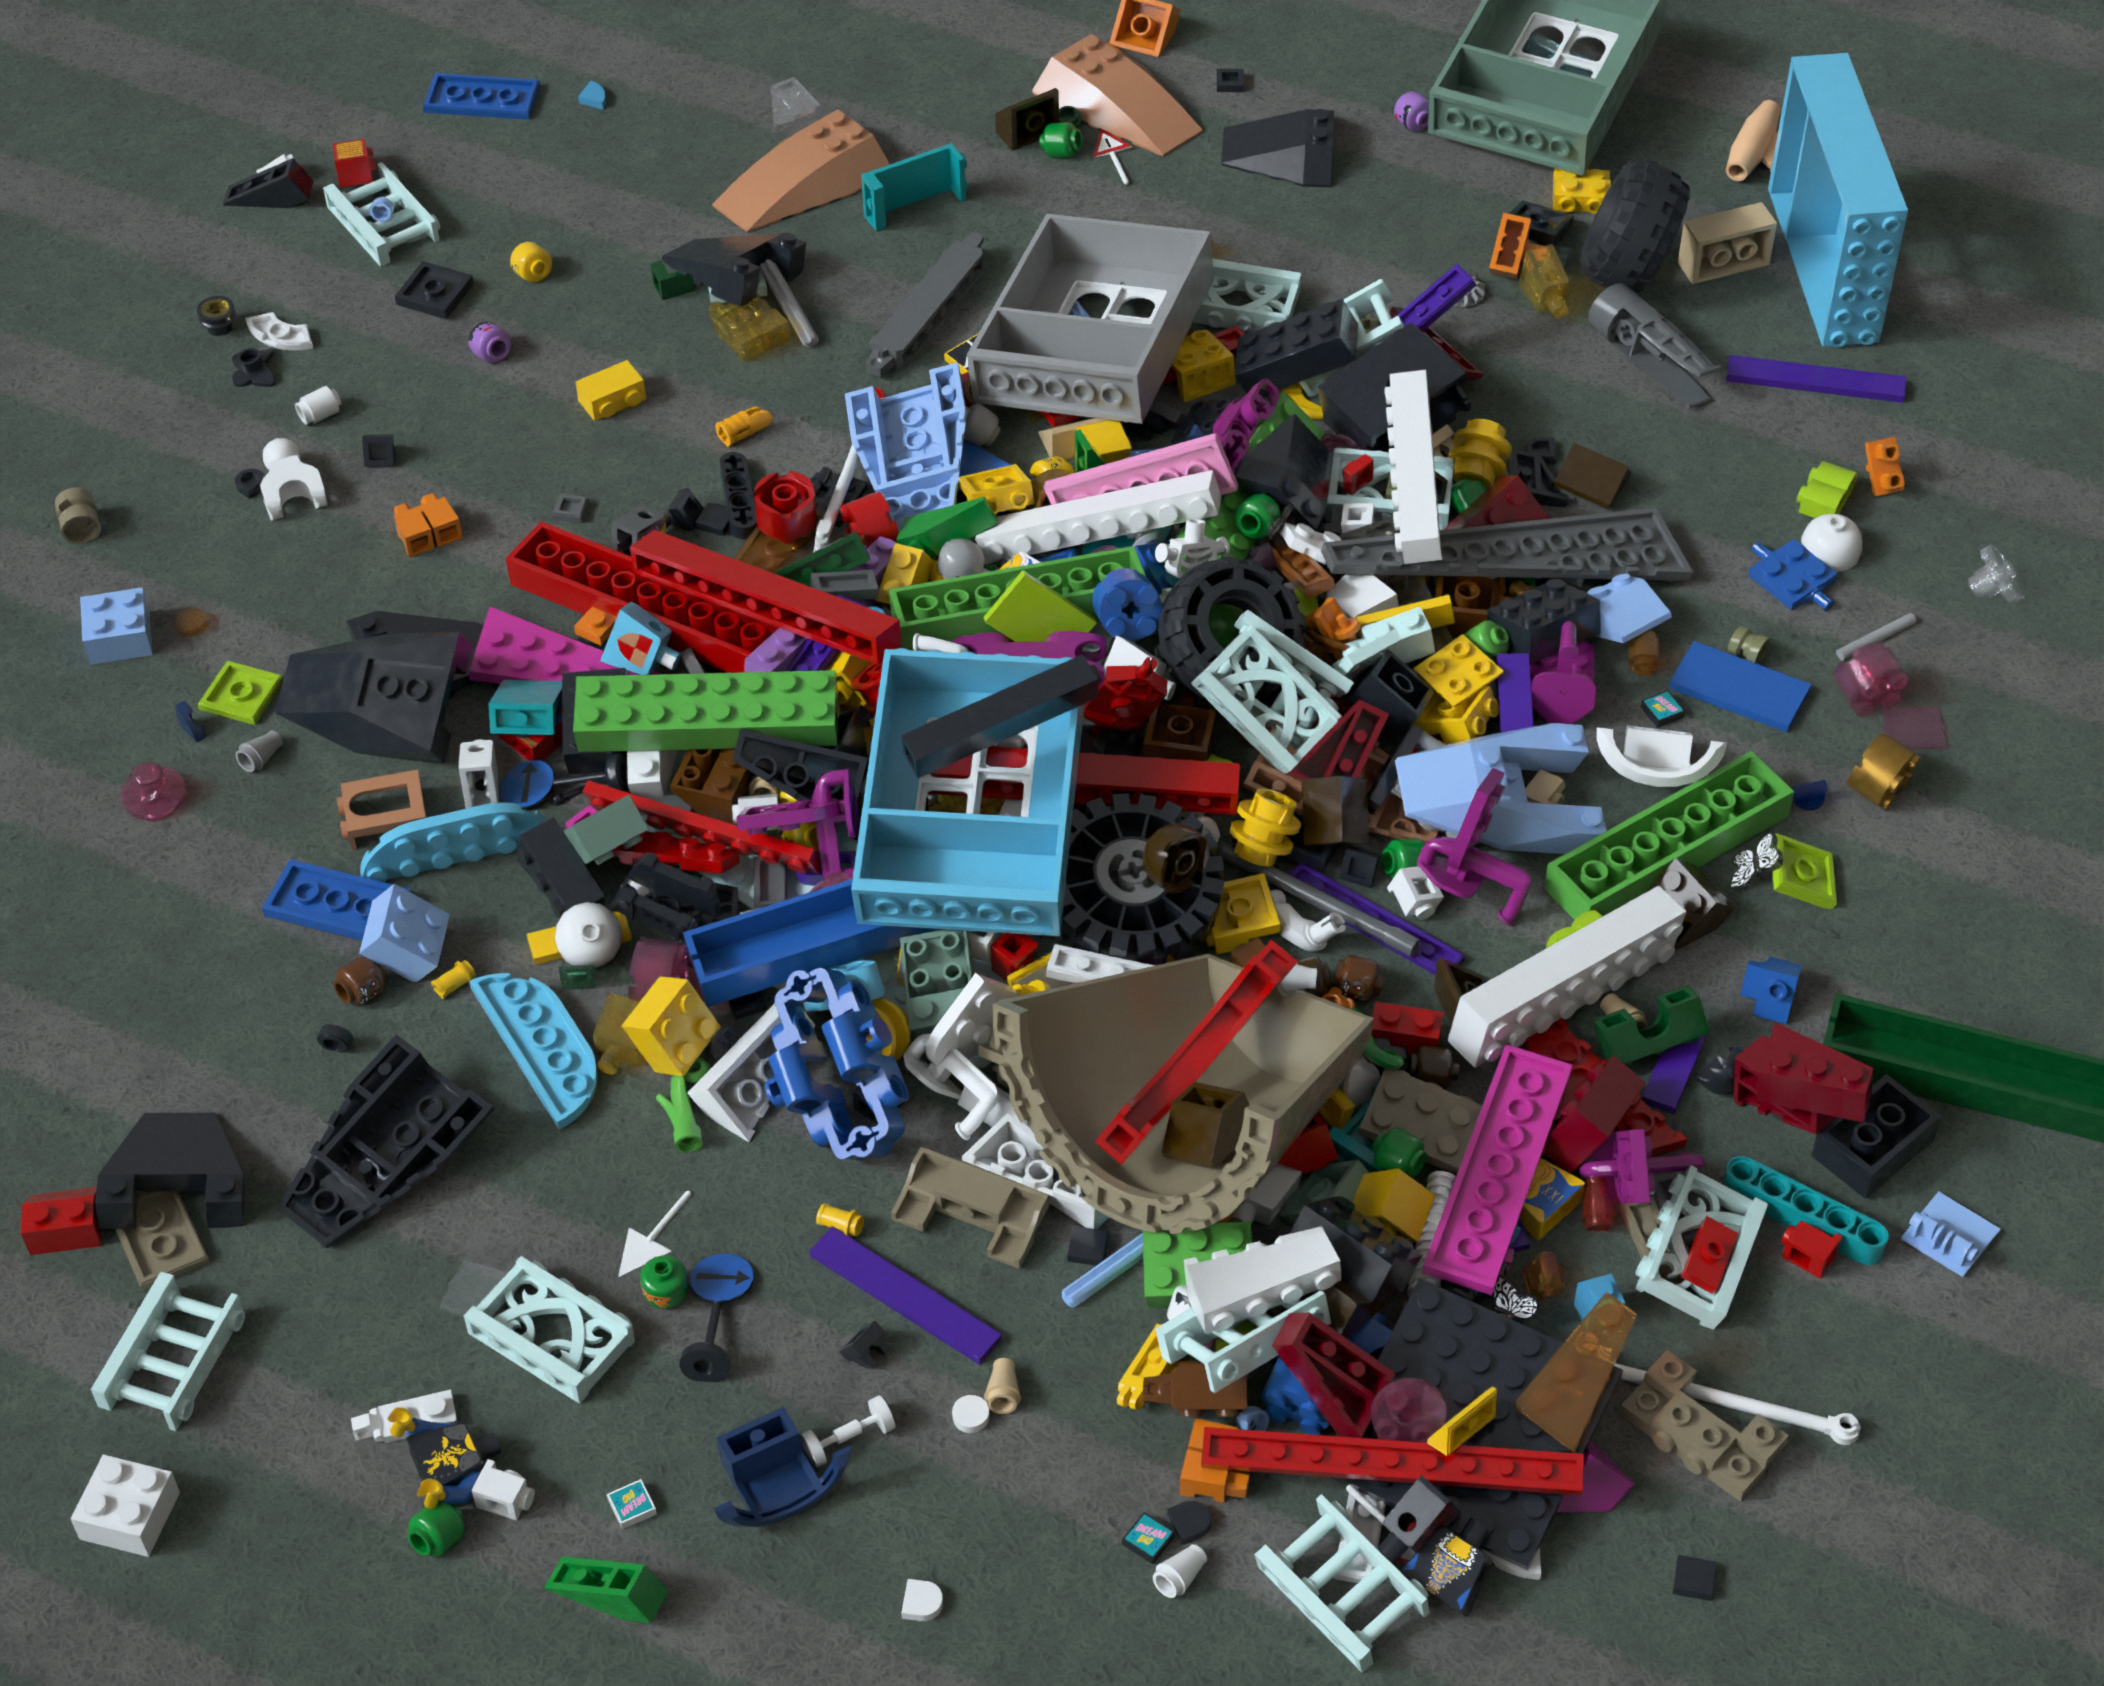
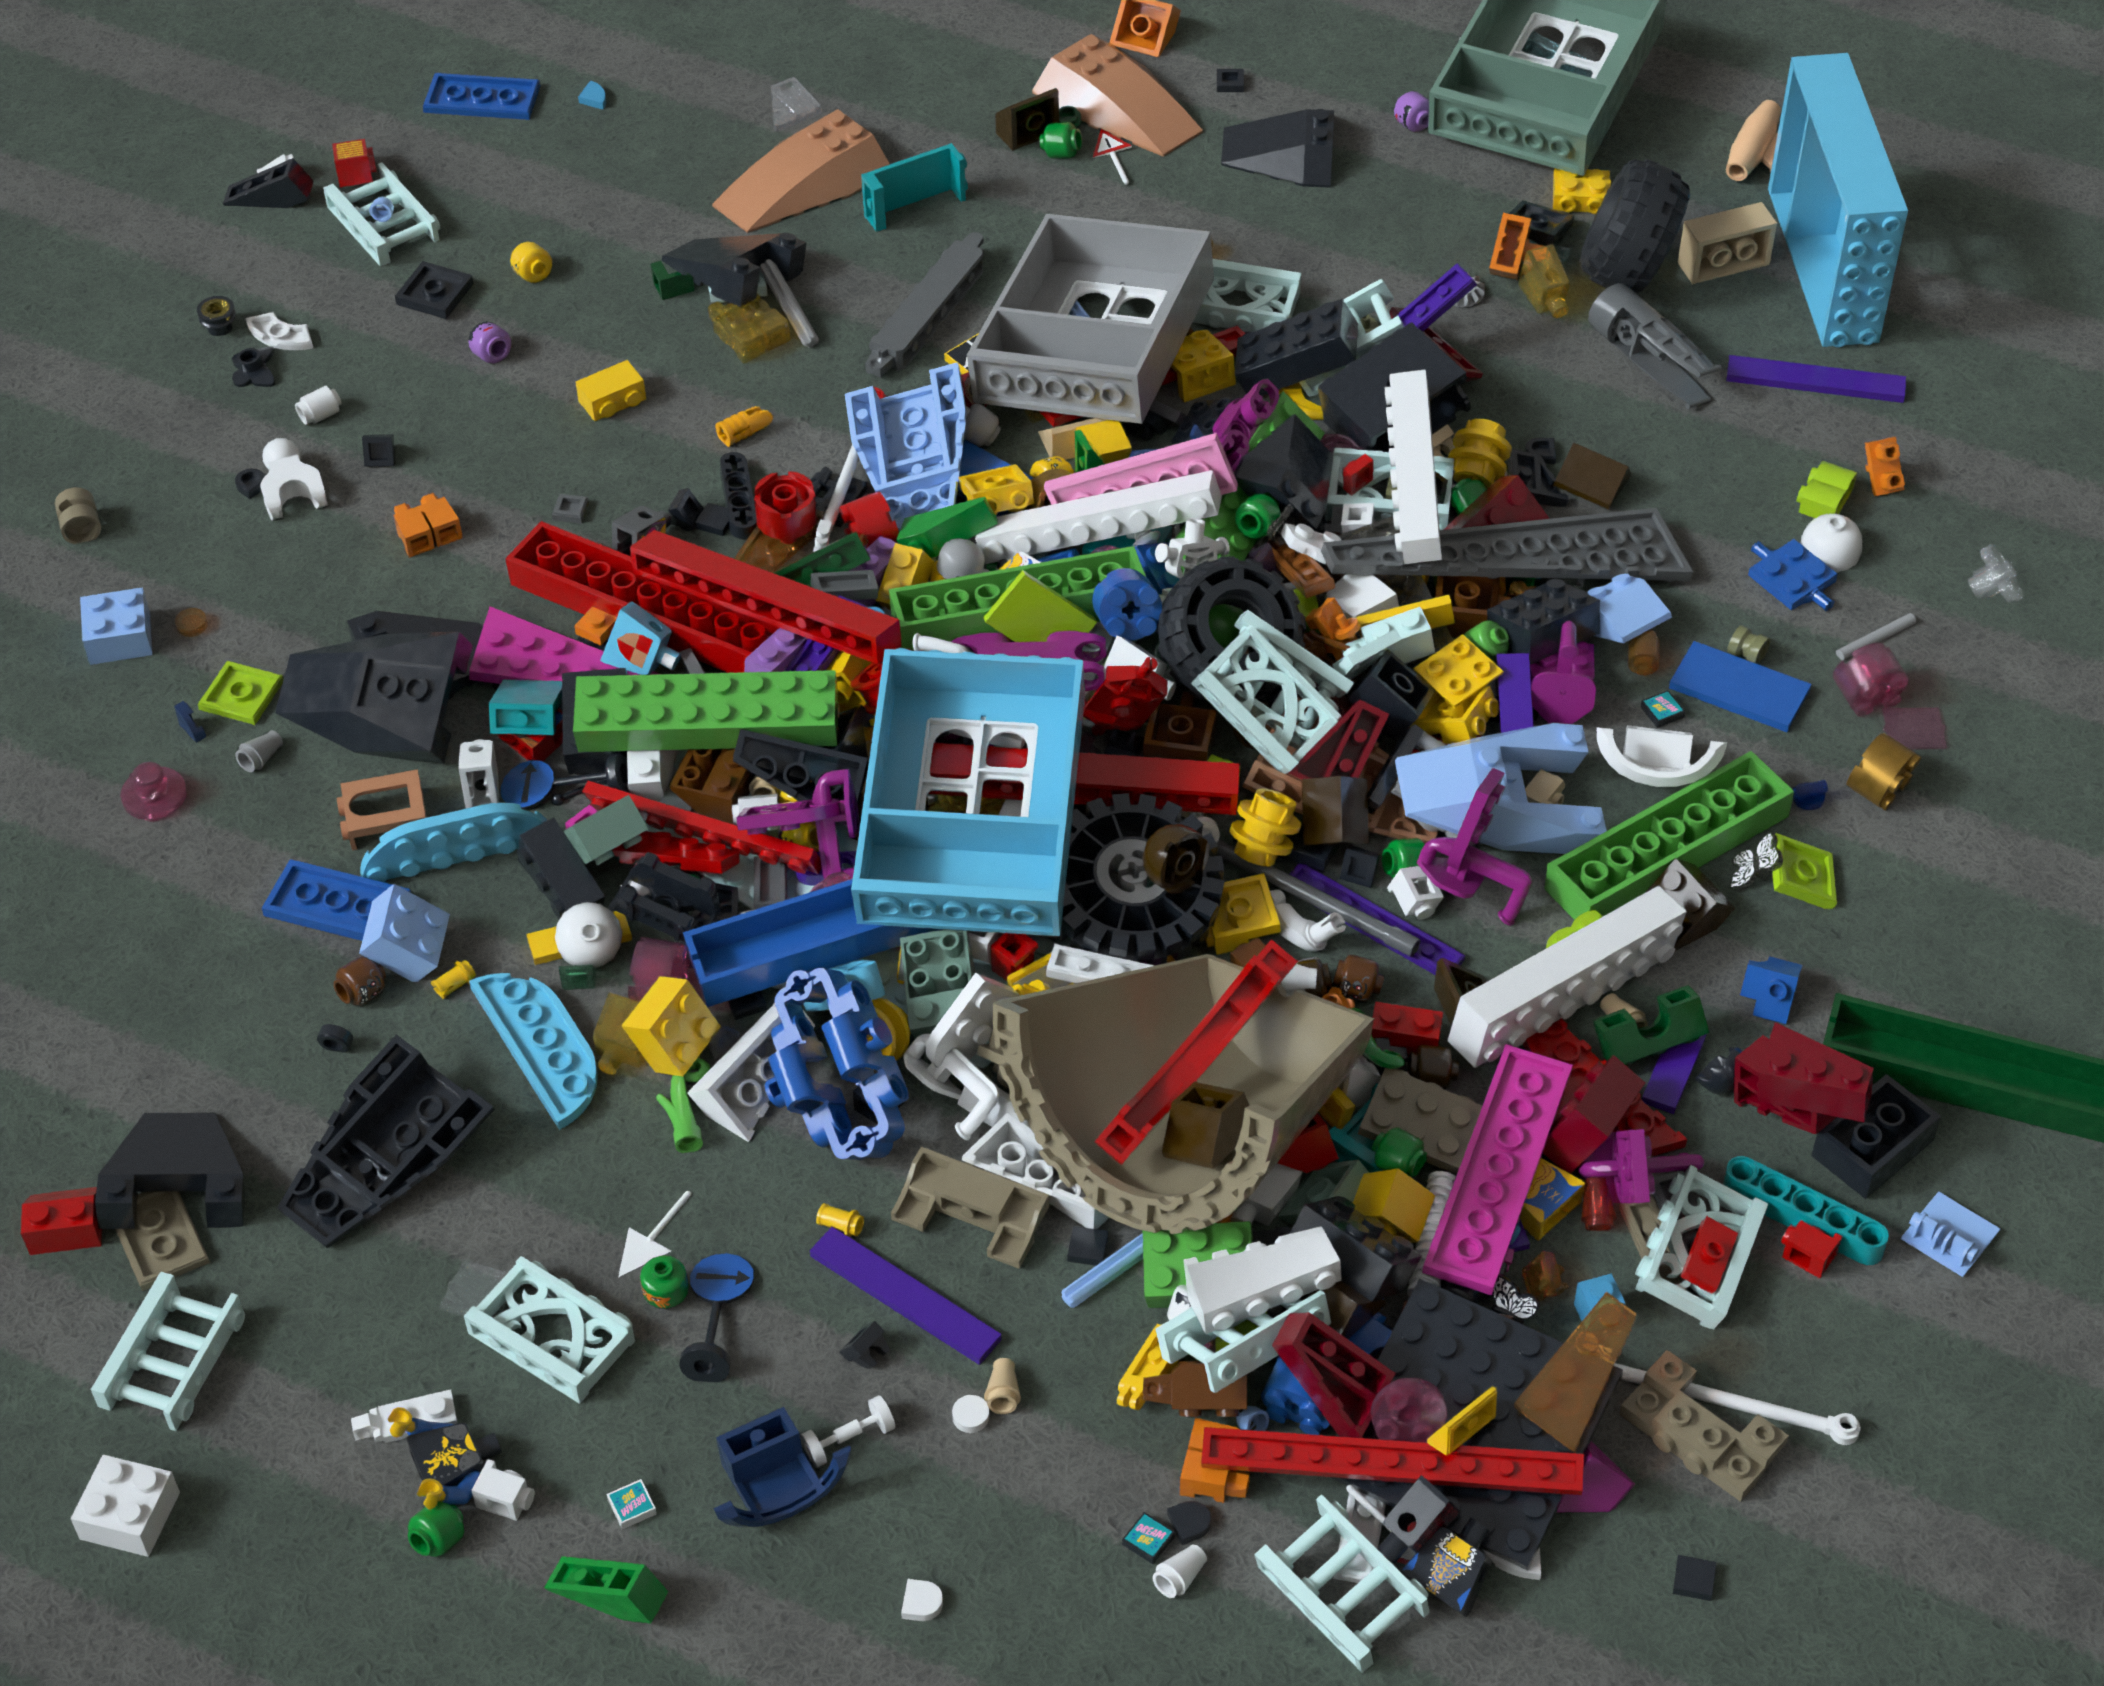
(1001, 715): black brick -> none

